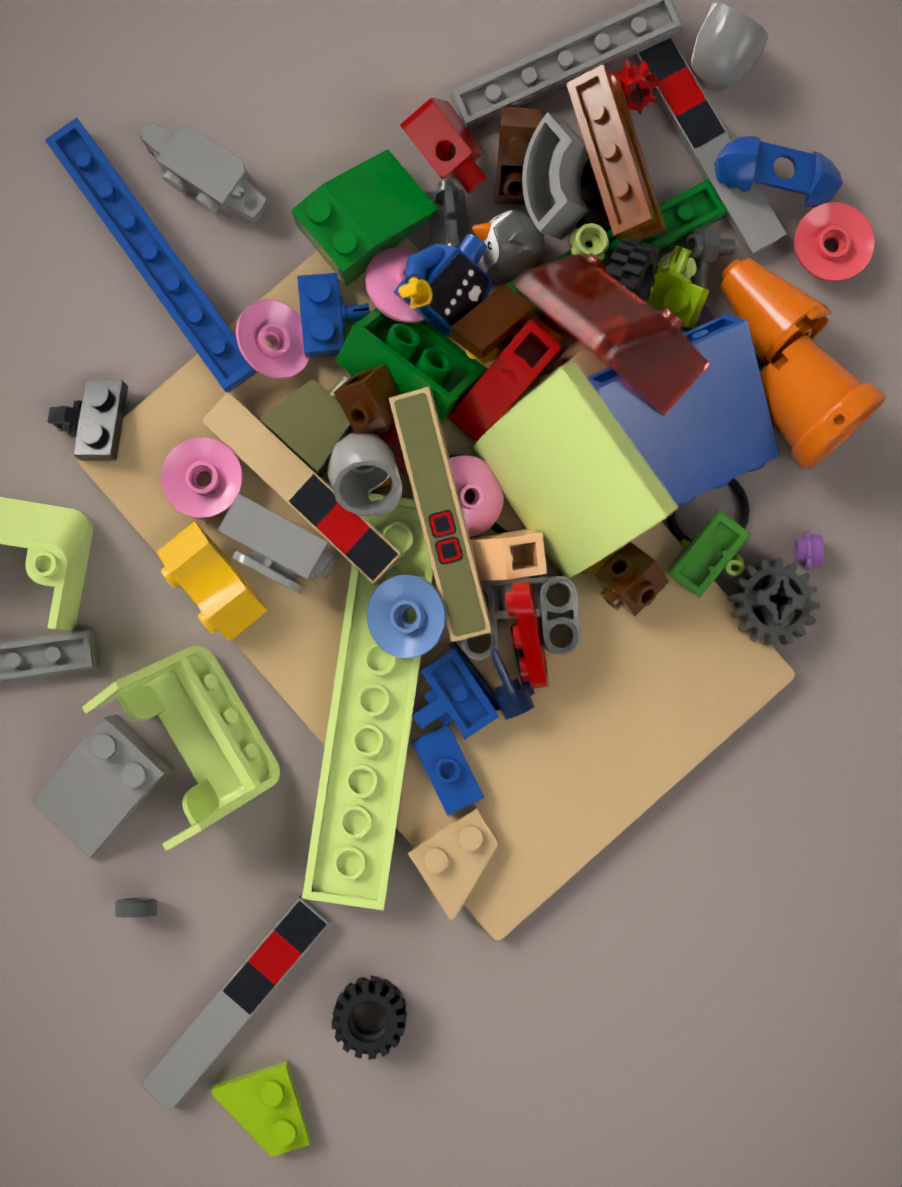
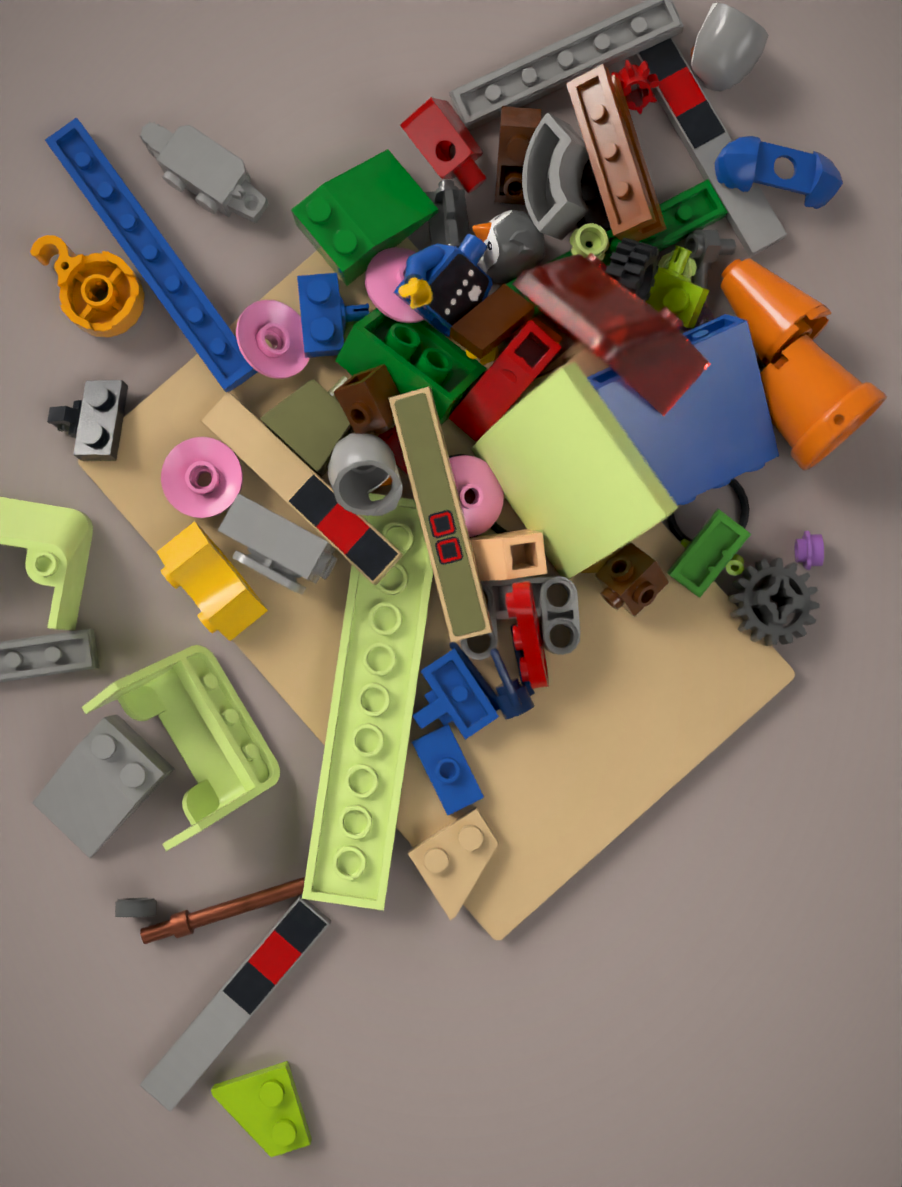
(81, 279): none -> light orange piece
(184, 923): none -> copper bar
(364, 1041): black tyre -> none
(389, 619): medium blue dish -> none
(846, 230): coral dish -> none

